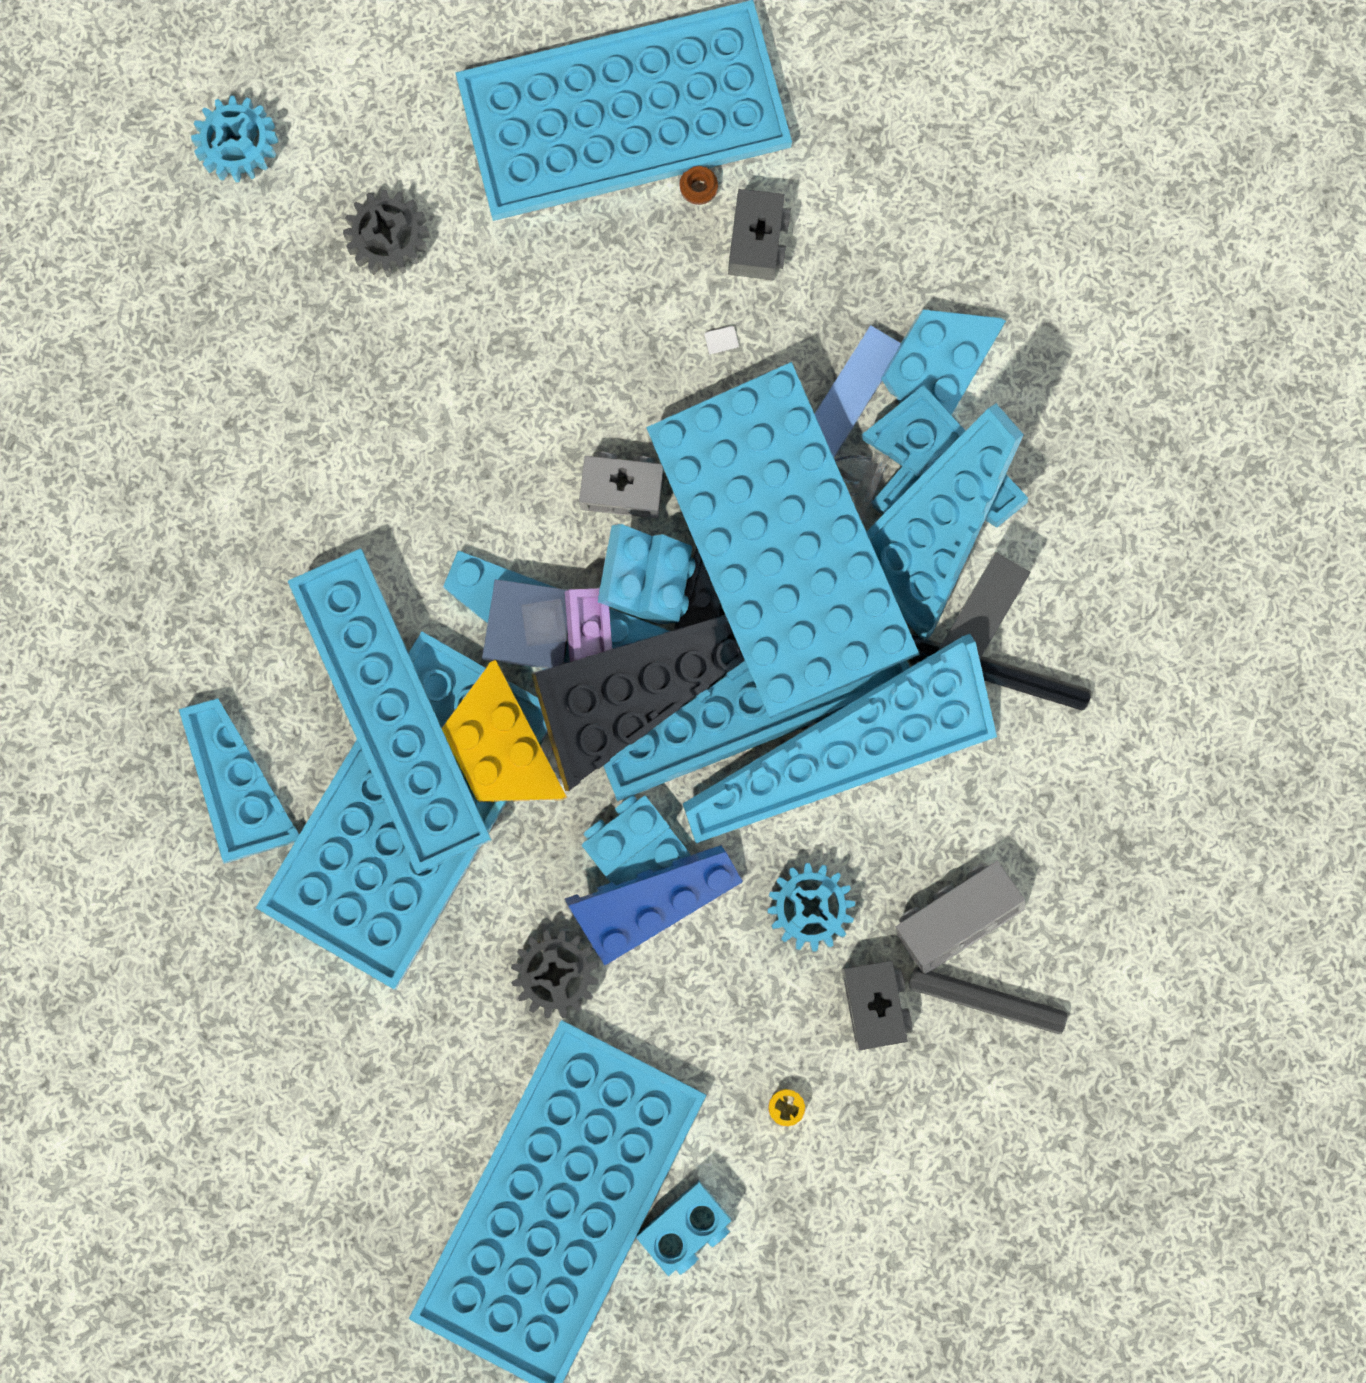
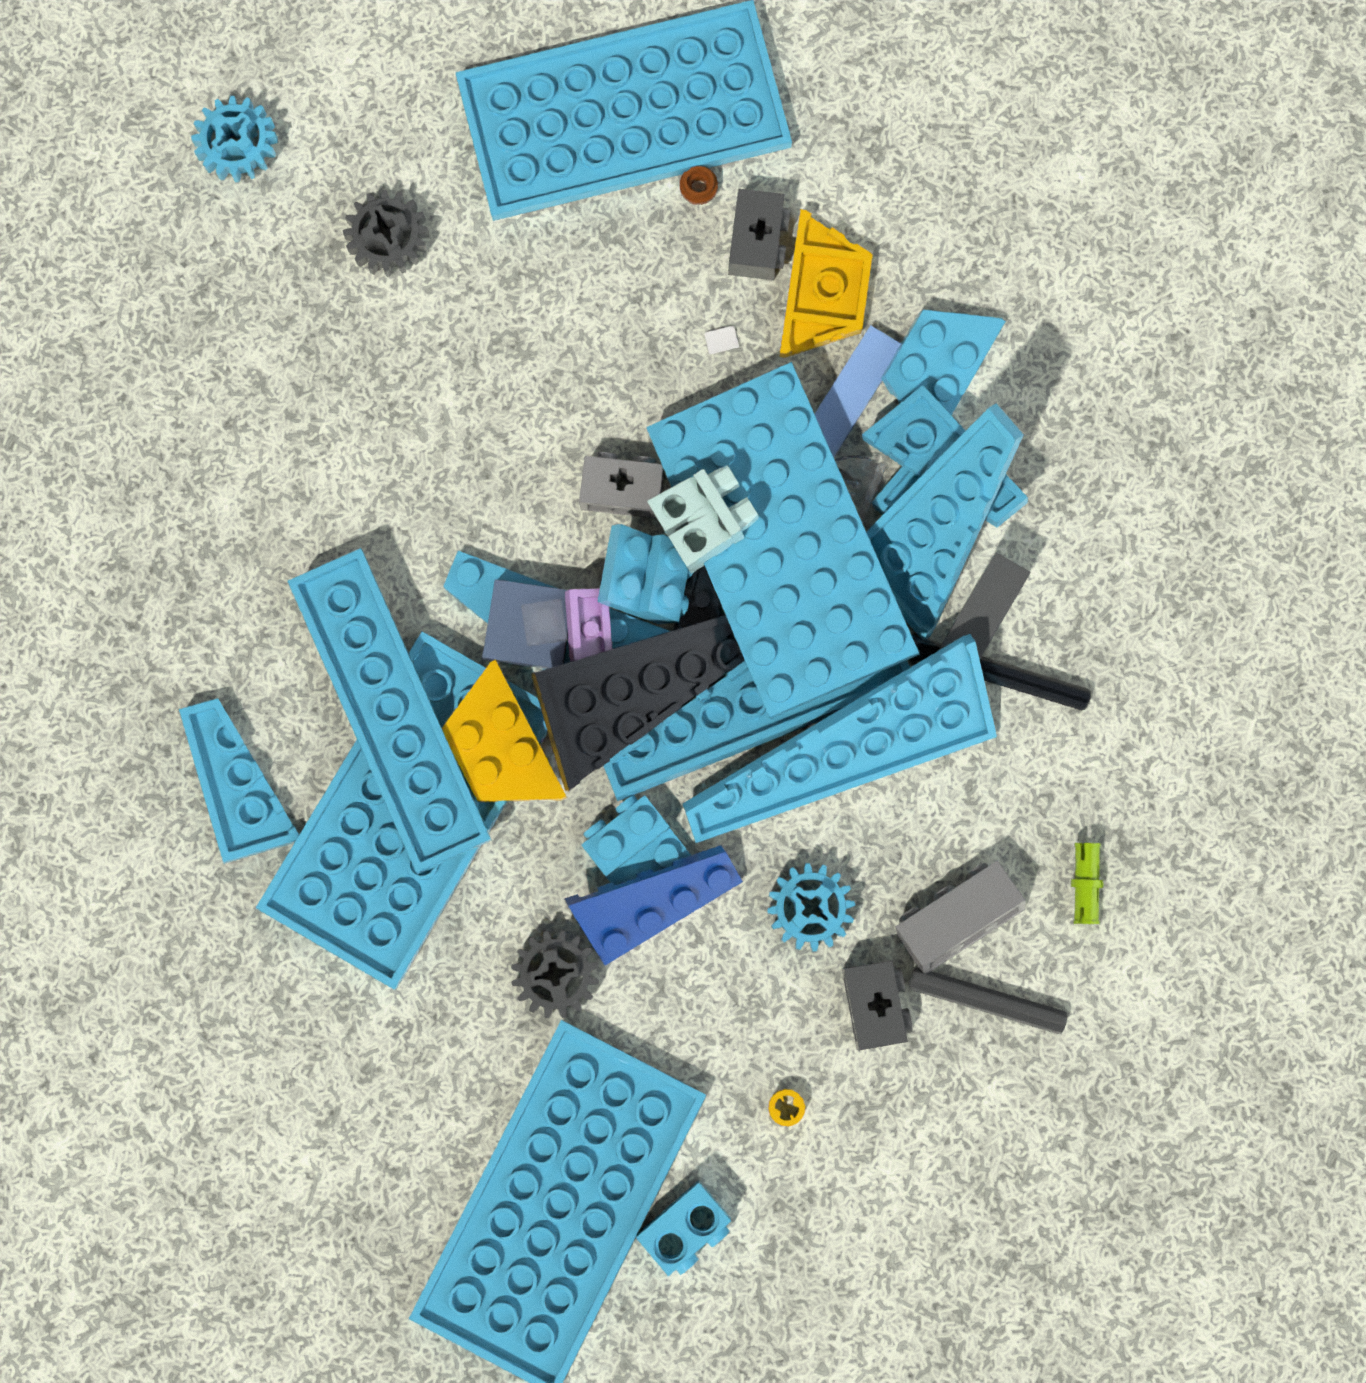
(699, 518): none -> light aqua hips
(824, 289): none -> yellow wing
(1087, 883): none -> lime pin

